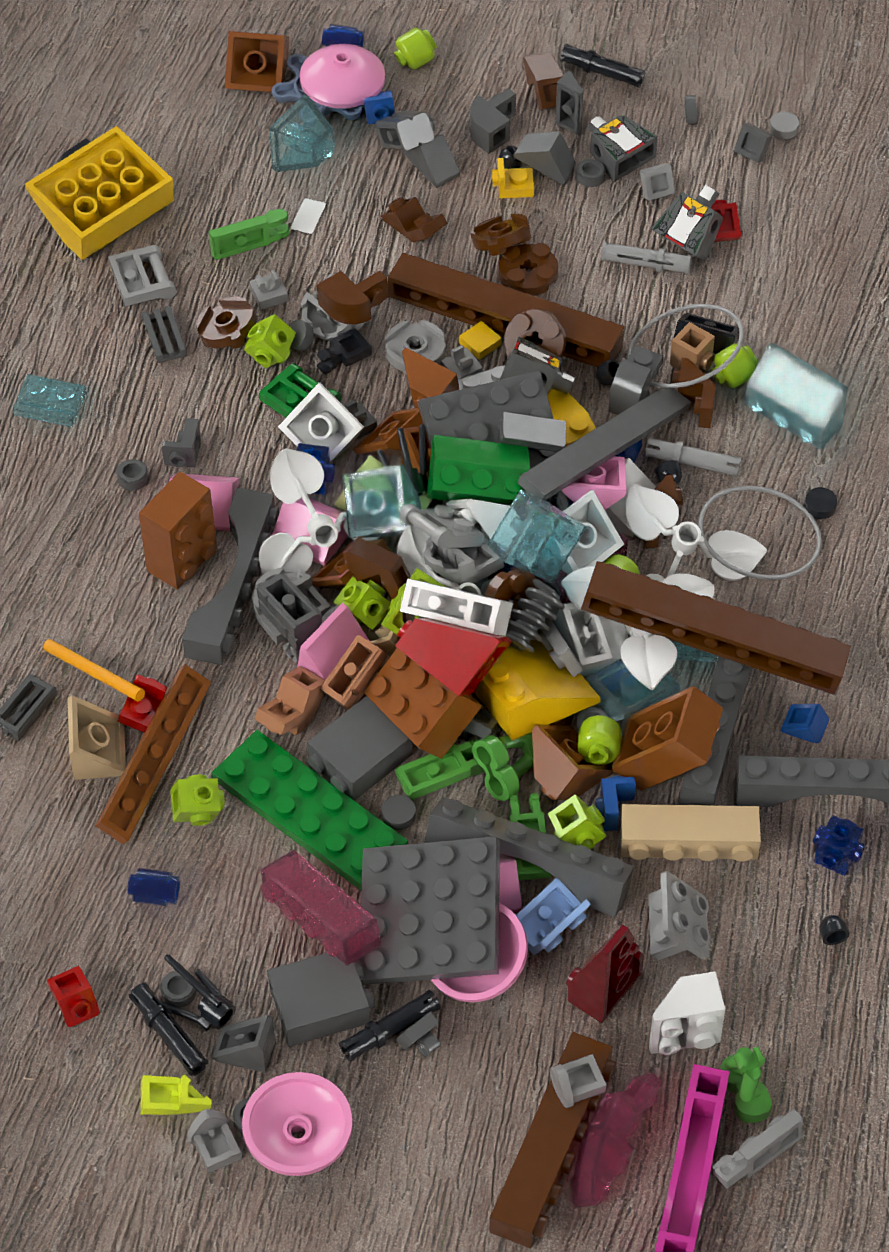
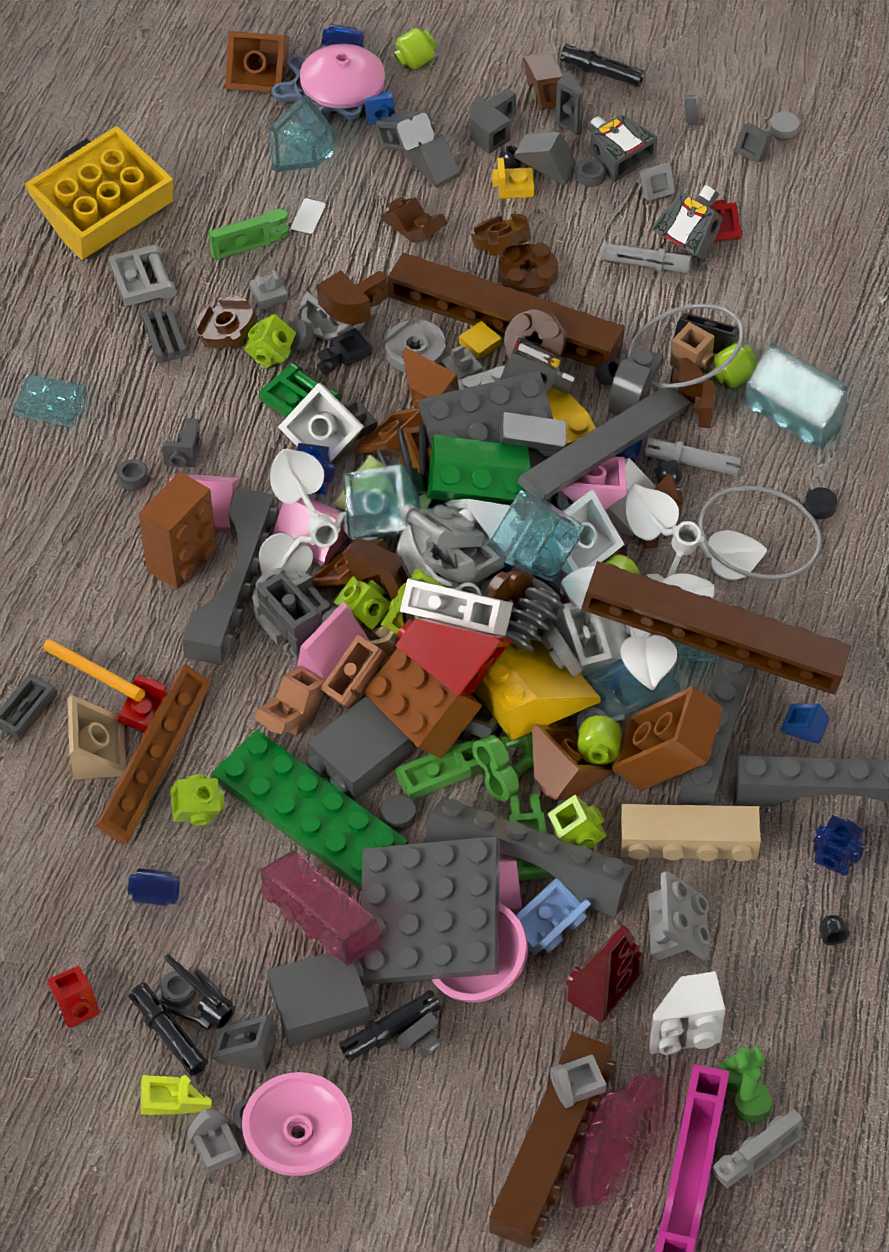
(614, 790): blue bracket -> none

